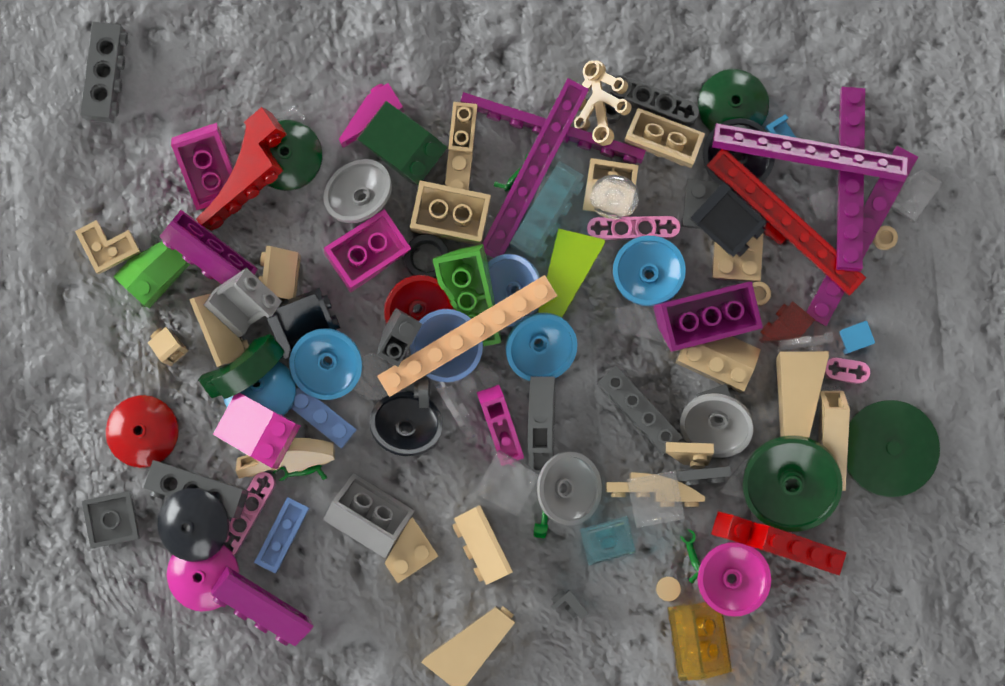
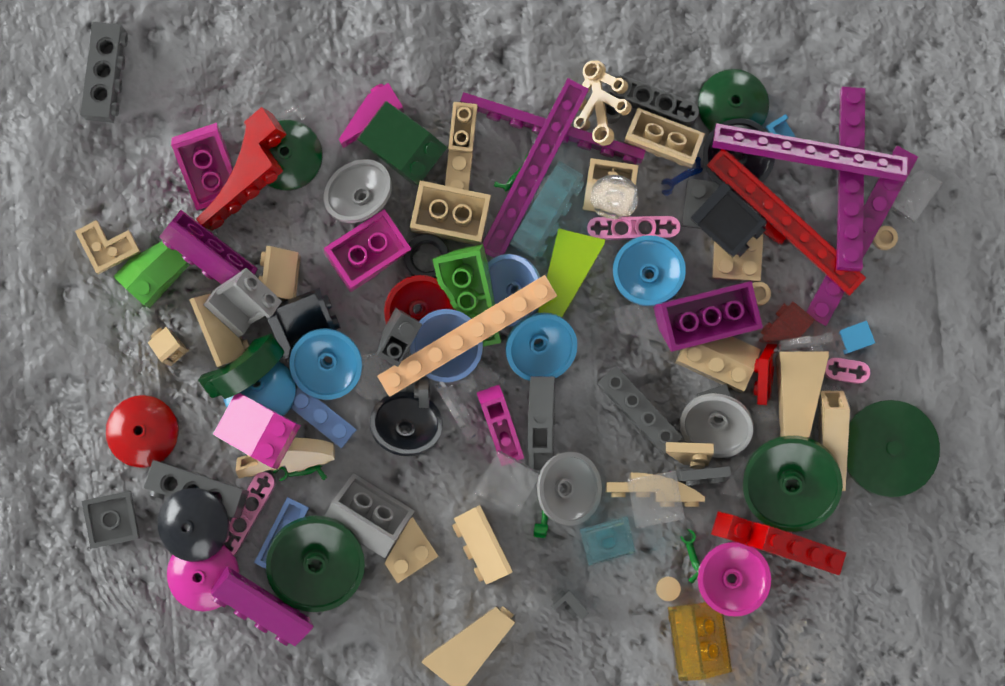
(315, 564): none -> dark green dish
(684, 175): none -> clear blue piece
(765, 372): none -> red wing

